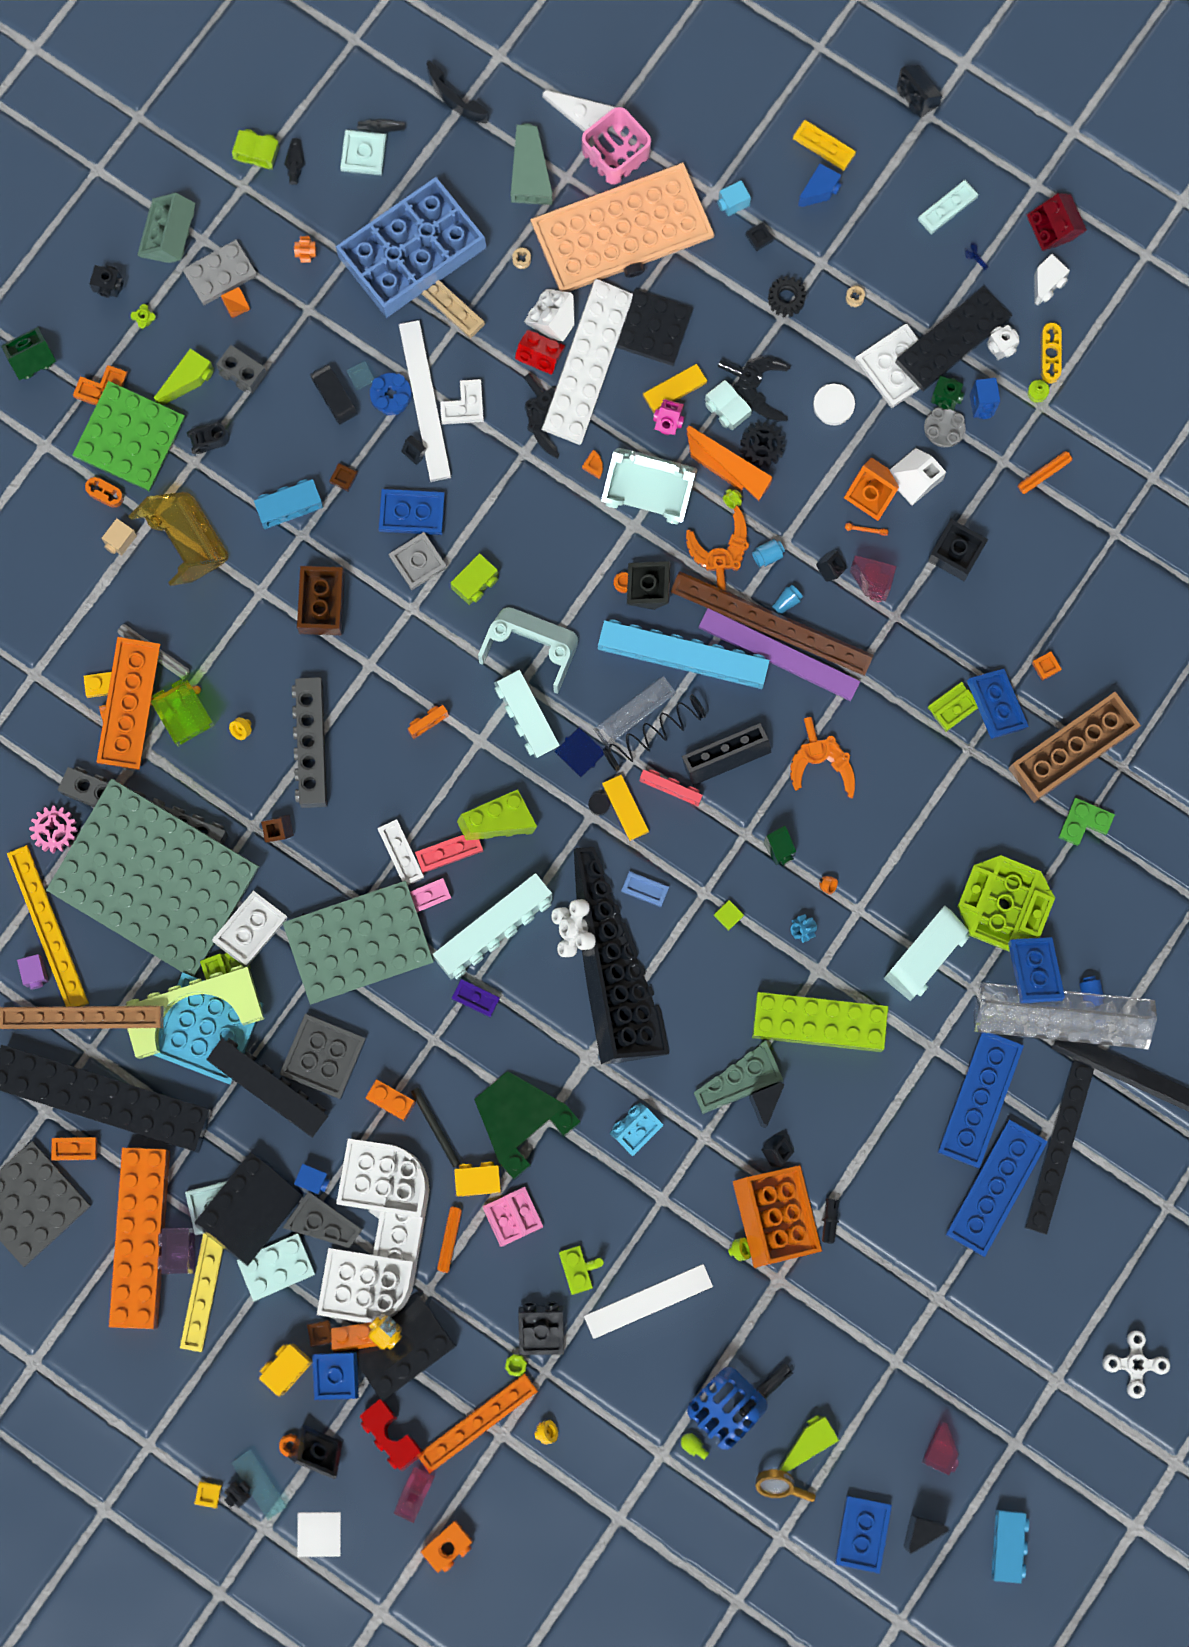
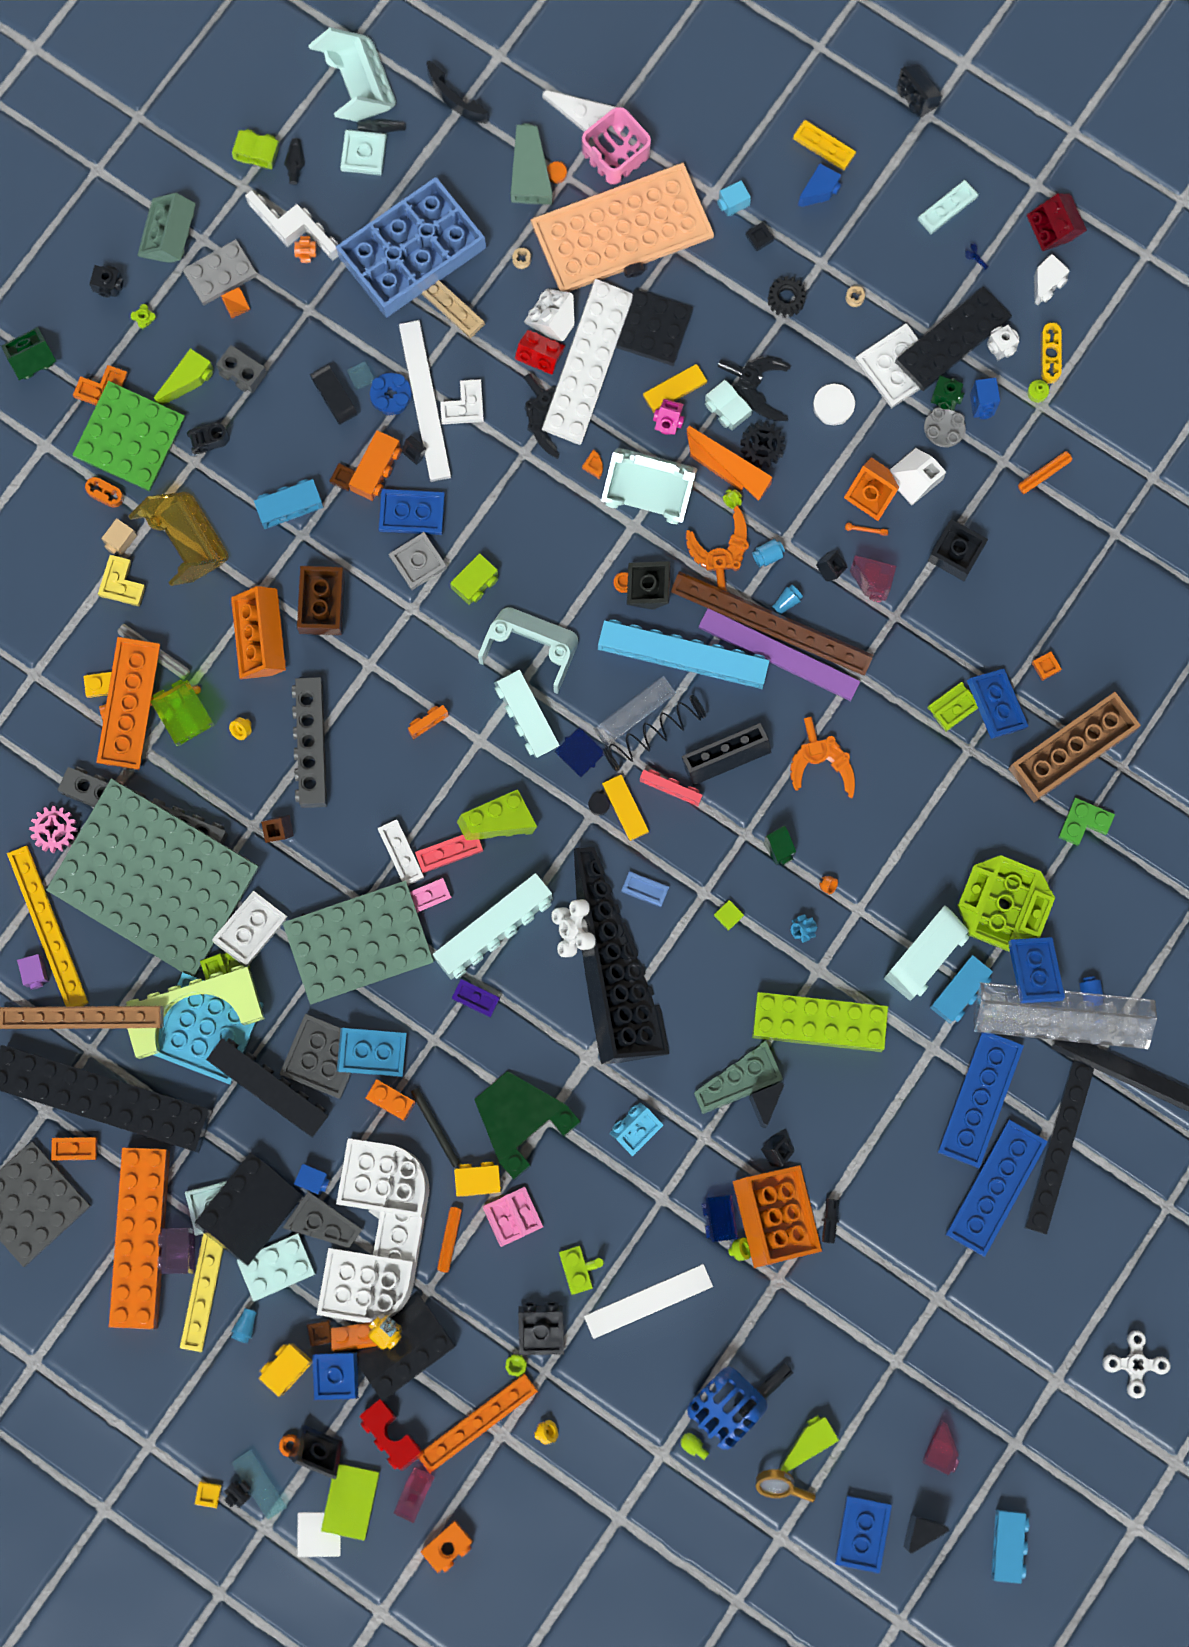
(115, 585): none -> light yellow plate
(244, 1326): none -> dark azure cone
(258, 633): none -> orange slope
(292, 224): none -> white bracket
(350, 1502): none -> lime tile
(361, 72): none -> light aqua windscreen
(371, 1052): none -> dark azure plate
(375, 465): none -> orange brick
(557, 172): none -> orange tile
(720, 1218): none -> clear blue brick
(961, 990): none -> dark azure brick

